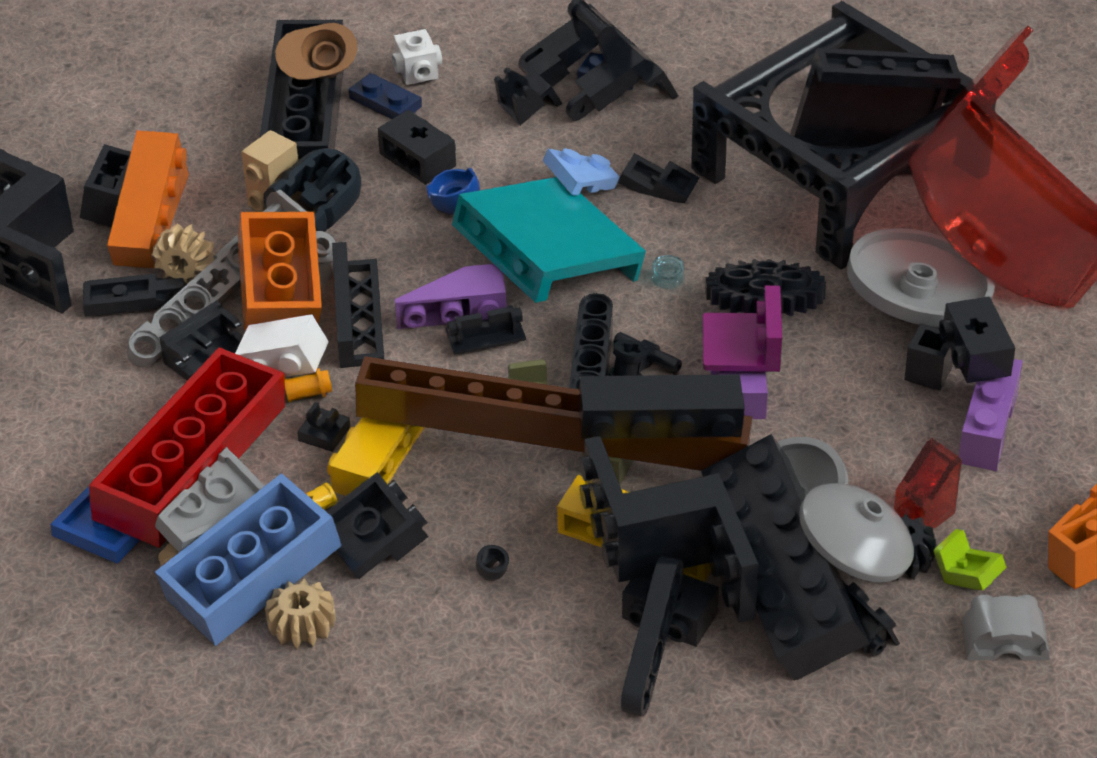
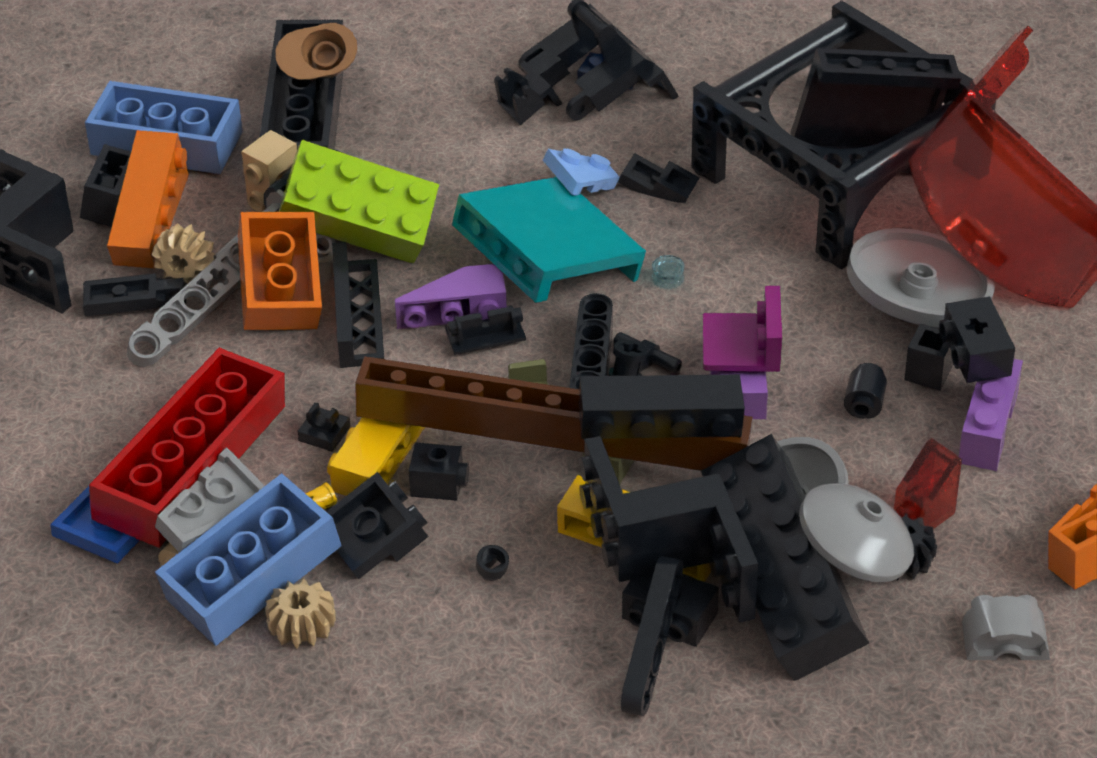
(198, 337): black hinge -> none
(205, 123): none -> medium blue brick
(285, 345): white brick -> none
(308, 385): light orange pin -> none
(360, 201): none -> lime brick
(384, 96): dark blue plate -> none
(416, 57): white brick -> none
(416, 146): black brick -> none
(437, 471): none -> black brick
(447, 186): blue hair -> none
(744, 284): black gear -> none
(865, 391): none -> black brick
(876, 624): black hinge -> none
(967, 566): lime bracket -> none

